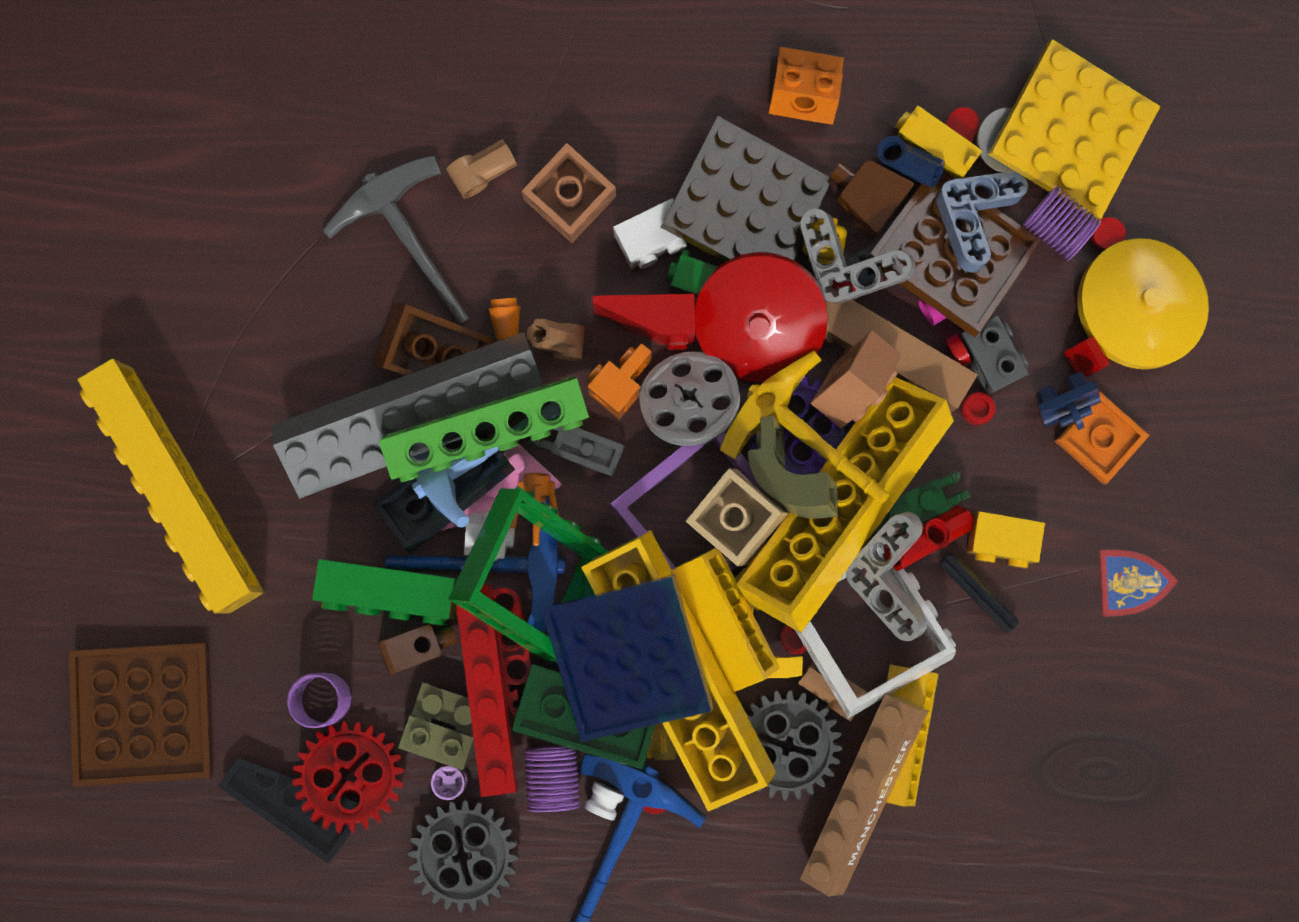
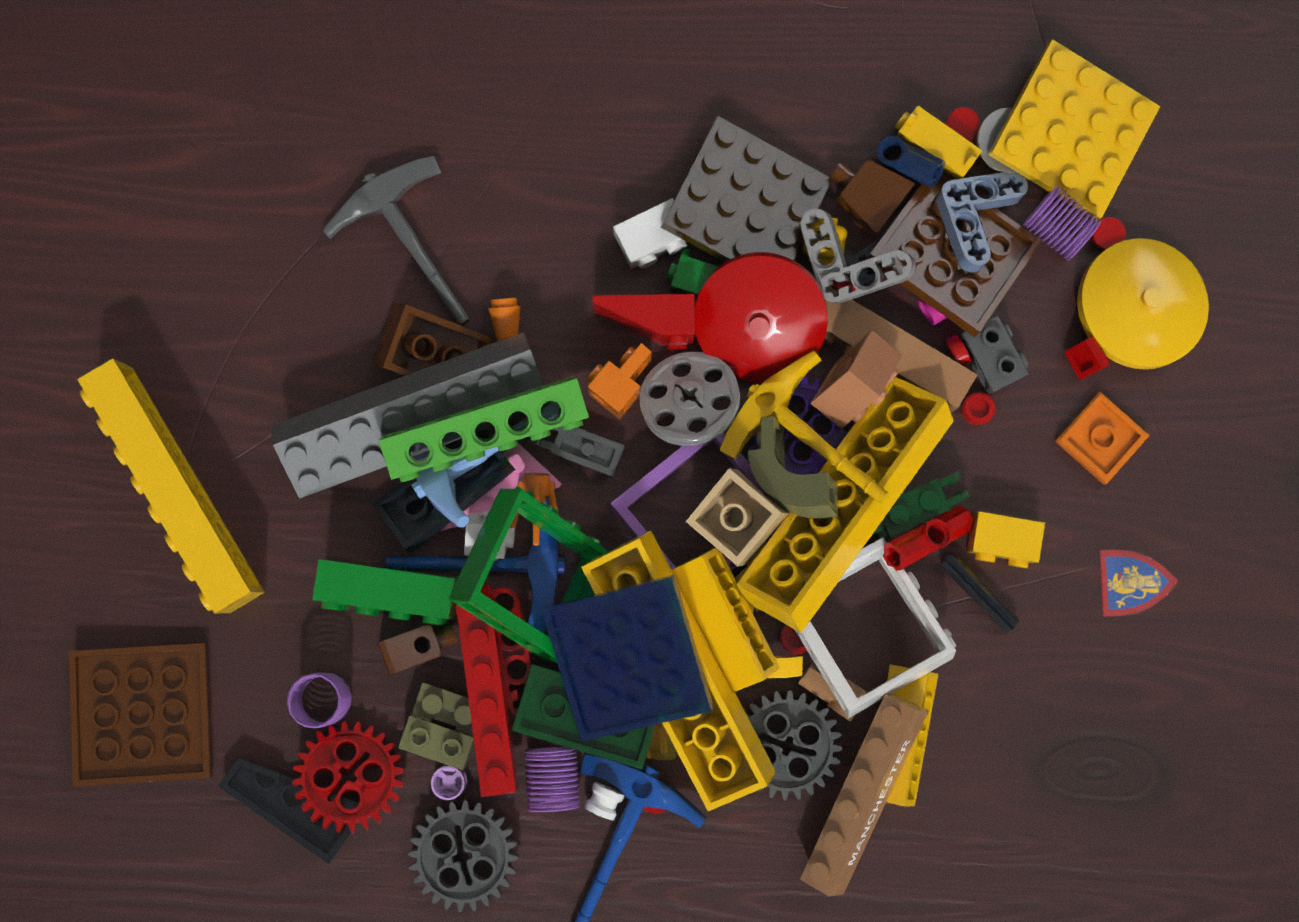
(474, 172): medium nougat piece -> none
(561, 339): medium nougat piece -> none
(569, 193): nougat brick -> none
(806, 85): orange brick -> none
(877, 571): light grey beam -> none
(1071, 405): dark blue hips -> none

